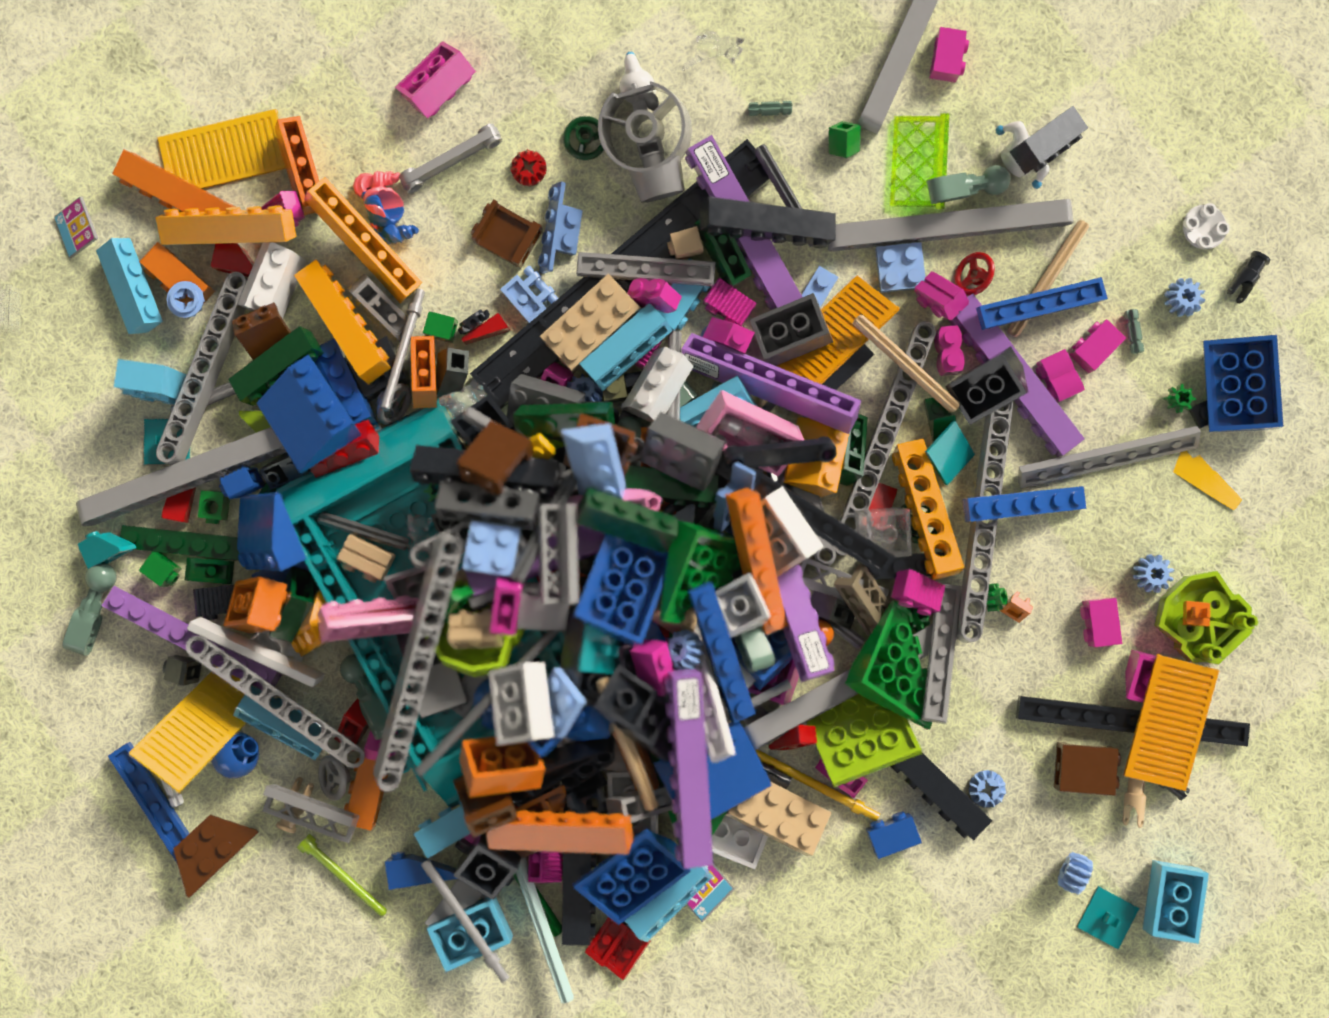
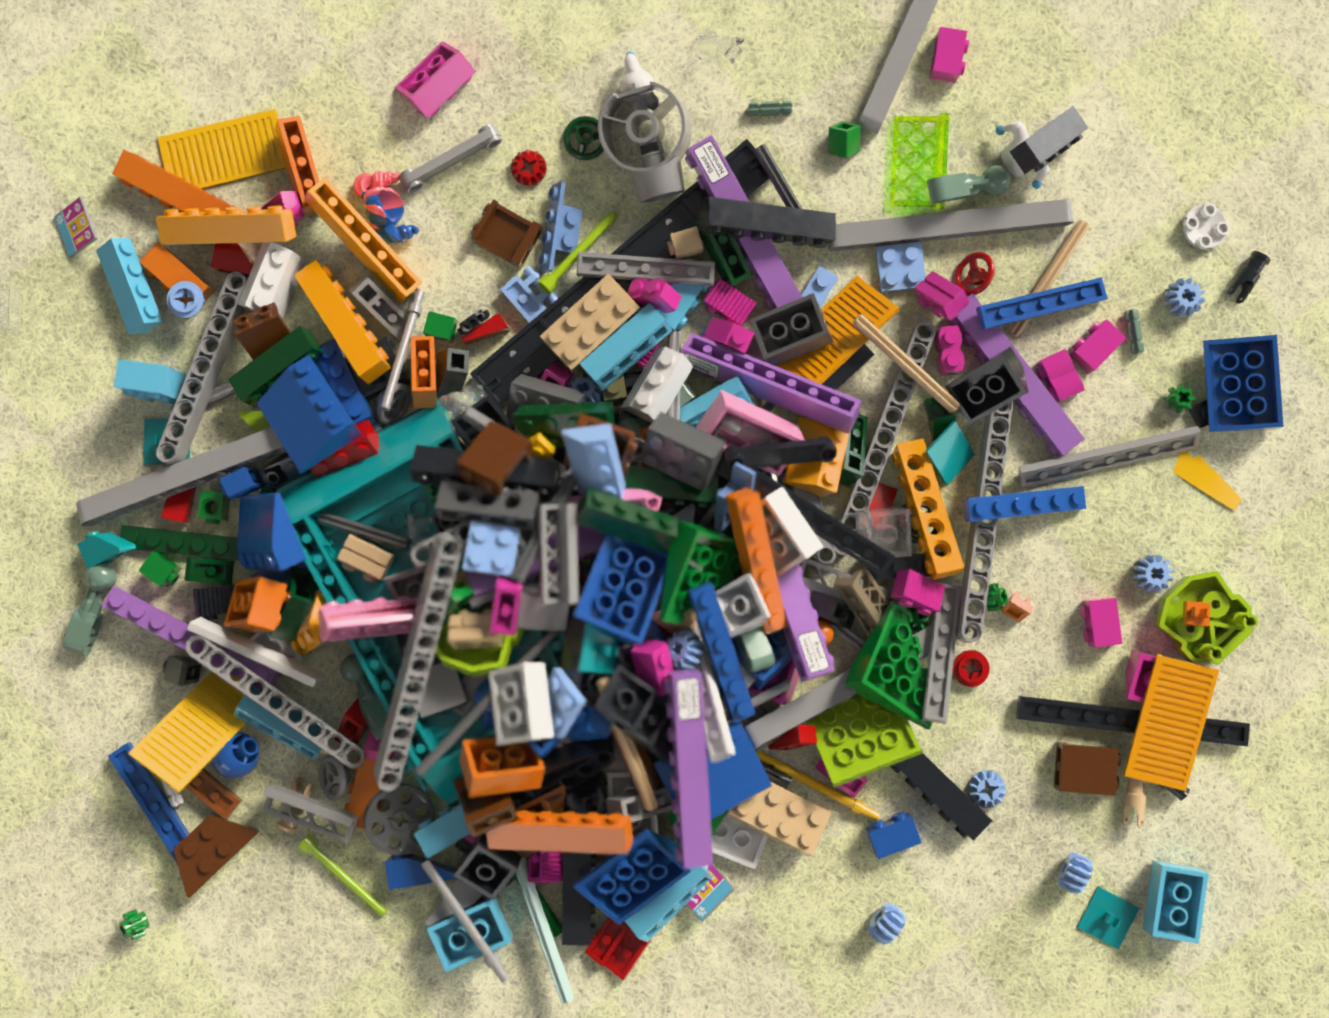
(134, 924): none -> green gear
(214, 794): none -> dark orange plate
(390, 826): none -> dark grey wedge
(549, 282): none -> lime piece
(886, 923): none -> light blue gear
(976, 677): none -> red gear

